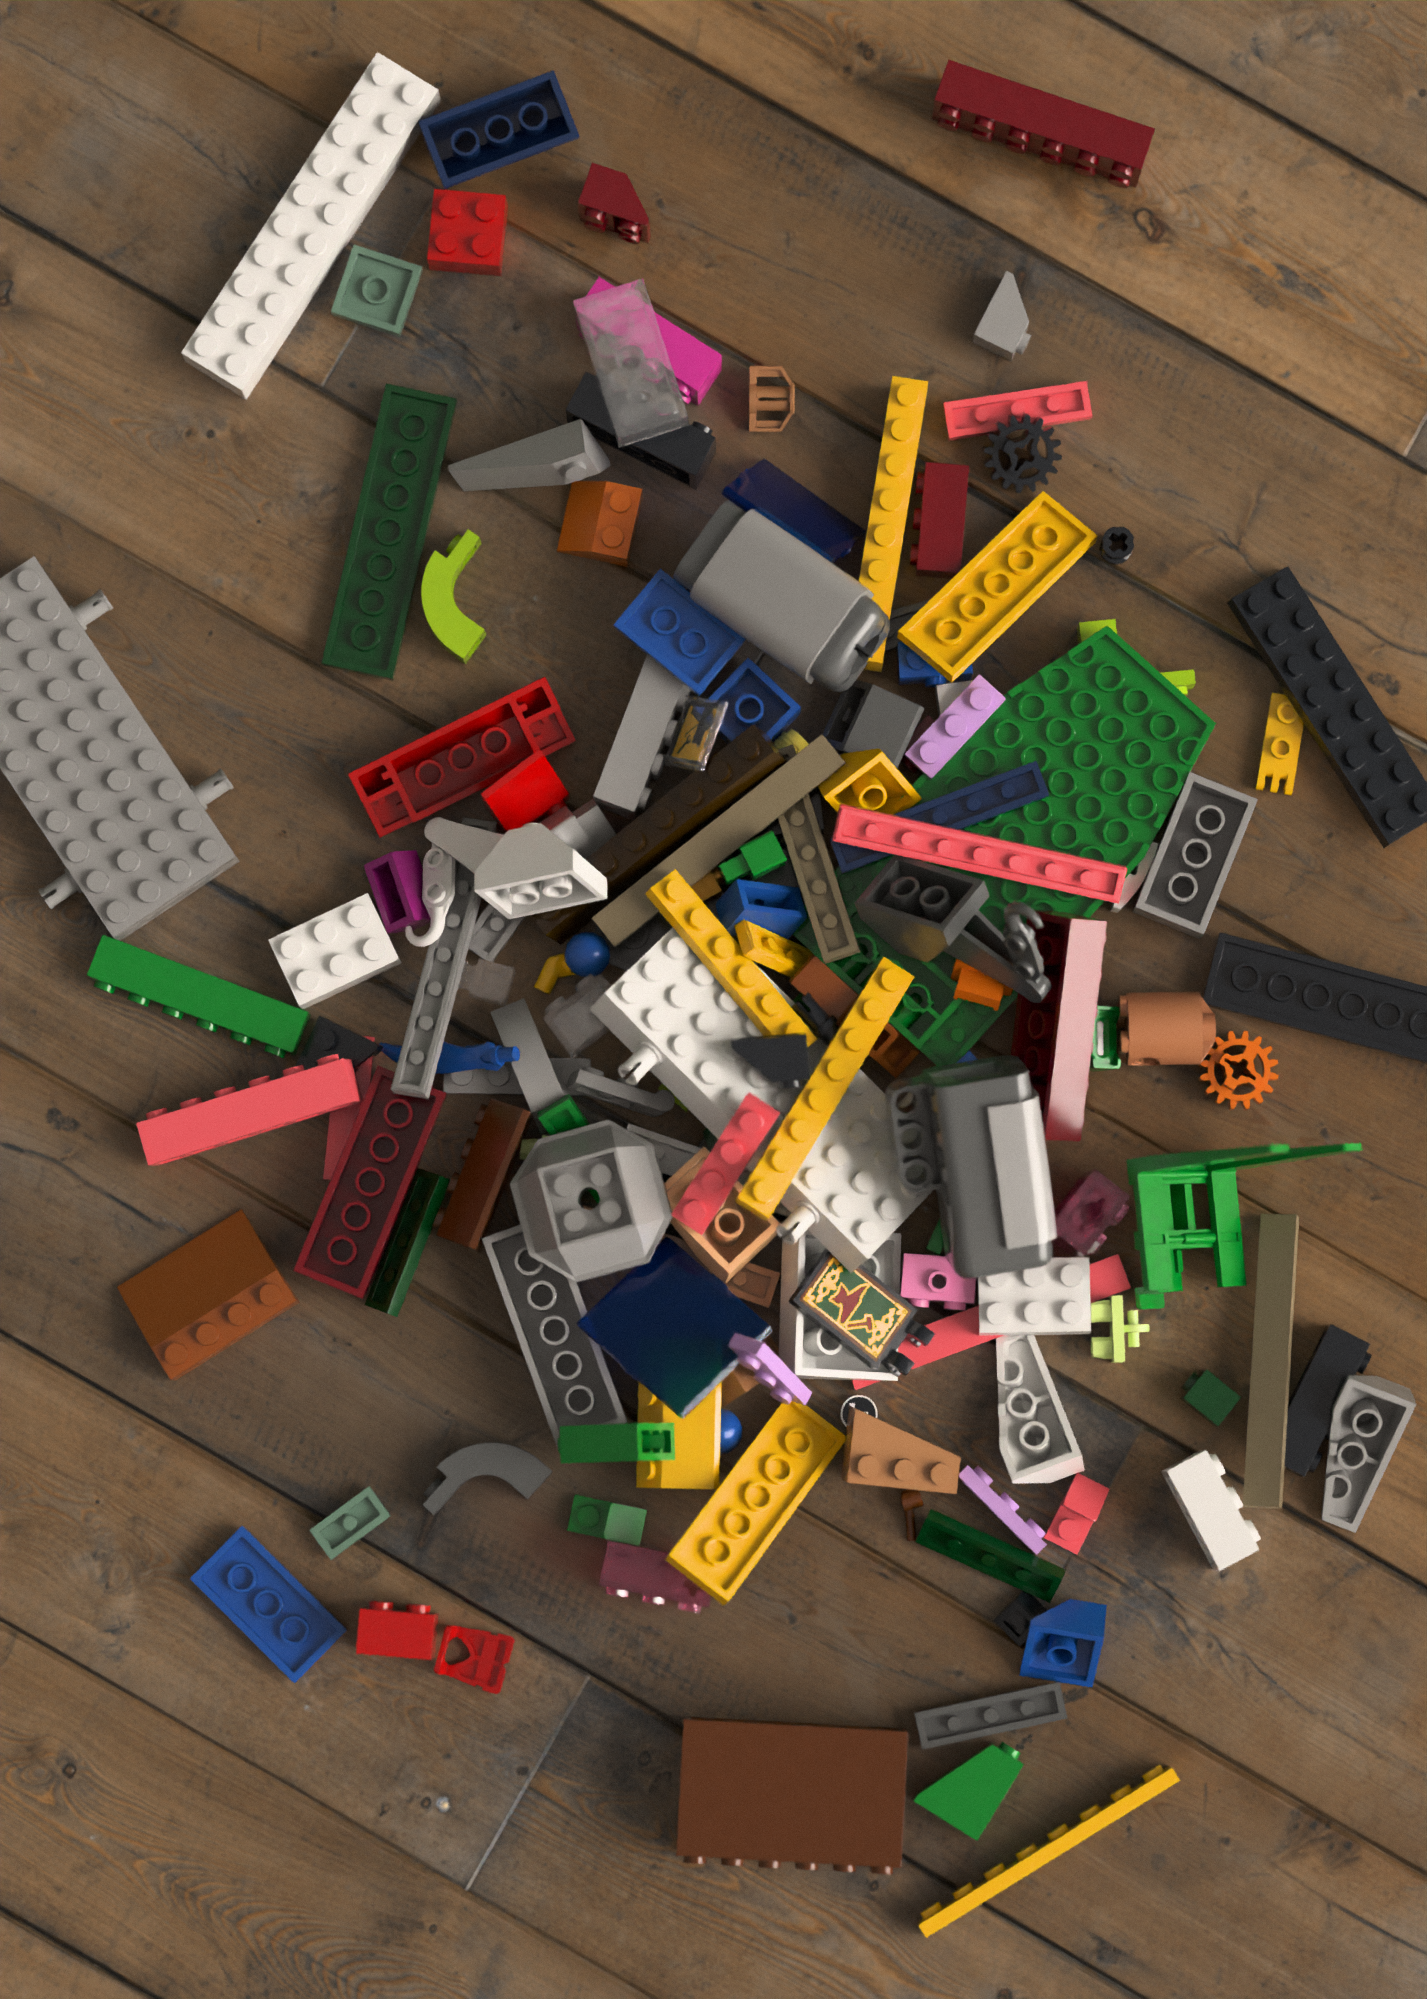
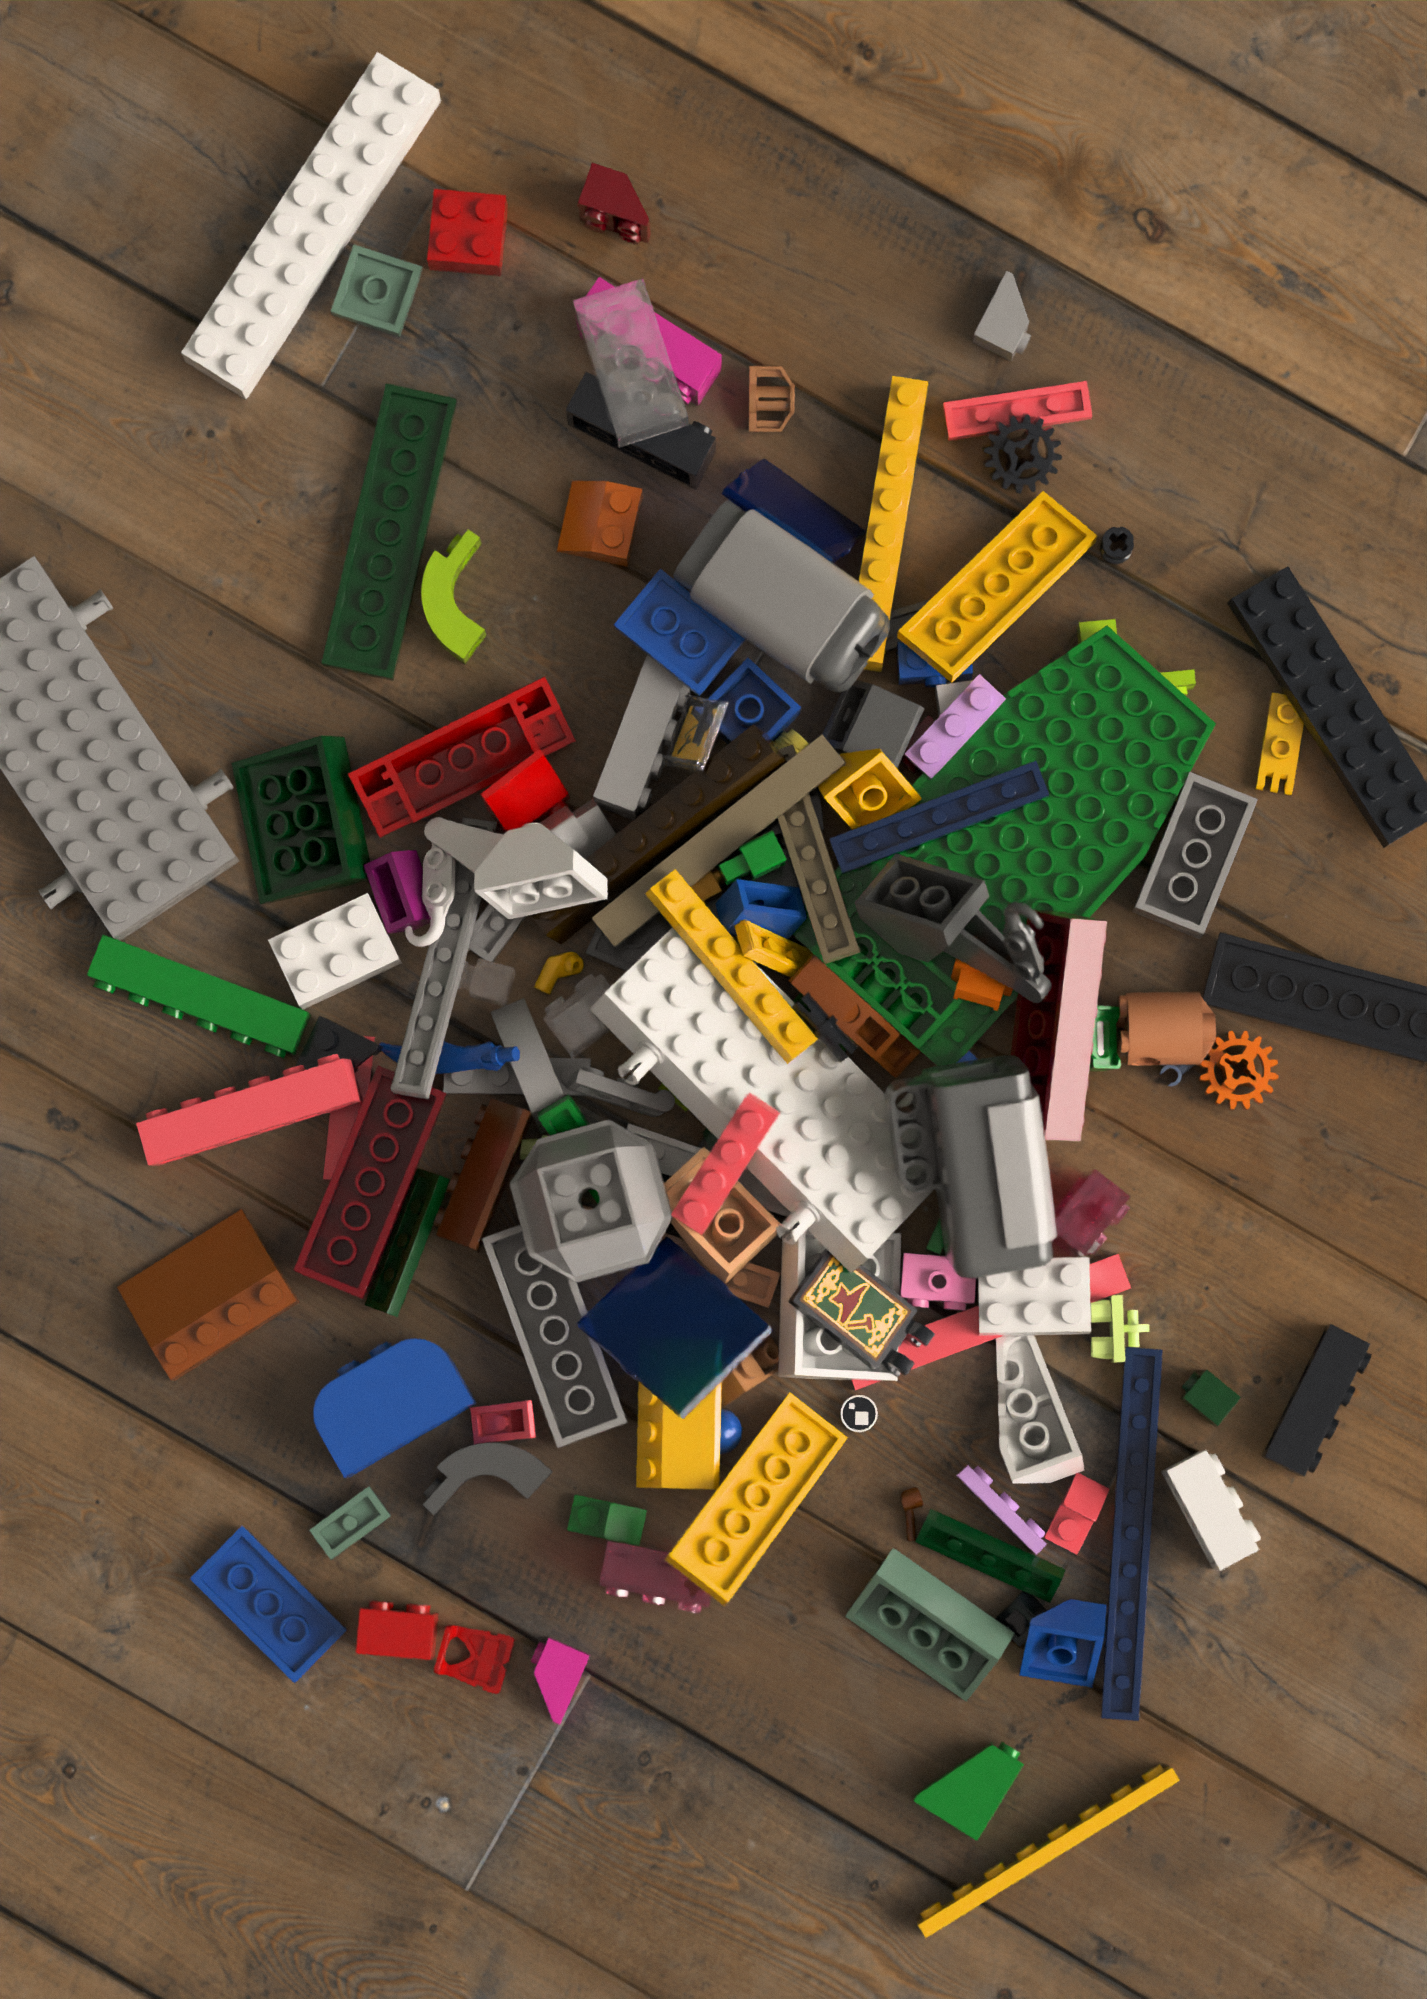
(301, 819): none -> dark green slope
(388, 1402): none -> blue brick
(498, 129): dark blue slope -> none
(502, 1422): none -> coral slope
(539, 460): light grey wedge -> none
(558, 1674): none -> dark pink slope
(587, 954): blue piece -> none
(616, 1442): green slope -> none
(769, 1370): lavender plate -> none
(778, 1057): black slope -> none
(792, 1794): reddish brown brick -> none
(824, 1089): yellow plate -> none
(894, 1458): medium nougat wedge -> none
(930, 1624): none -> sand green slope
(940, 520): dark red brick -> none
(979, 853): coral tile -> none
(990, 1715): dark grey plate -> none
(1042, 124): dark red brick -> none
(1131, 1534): none -> dark blue plate
(1133, 882): white slope -> none
(1168, 1217): green piece -> none
(1181, 1069): none -> sand blue hand
(1271, 1361): dark tan tile -> none
(1362, 1439): light grey wedge -> none

